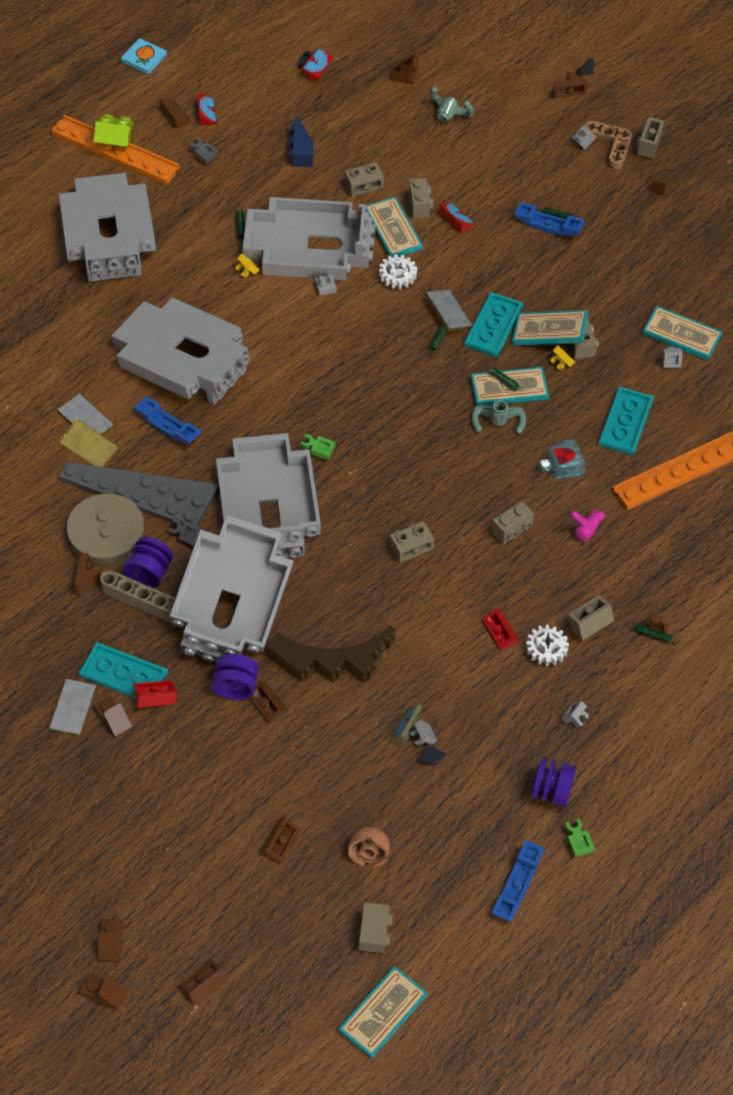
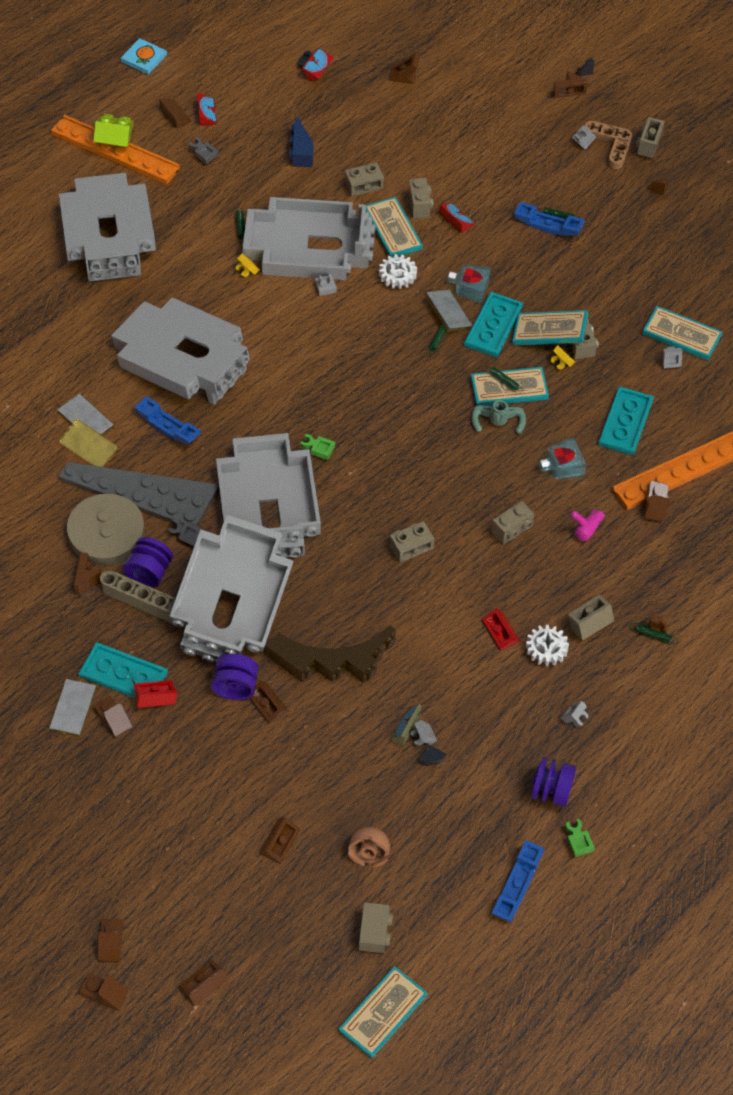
(449, 107): sand green piece -> none
(471, 282): none -> clear light blue torso
(656, 501): none -> reddish brown slope

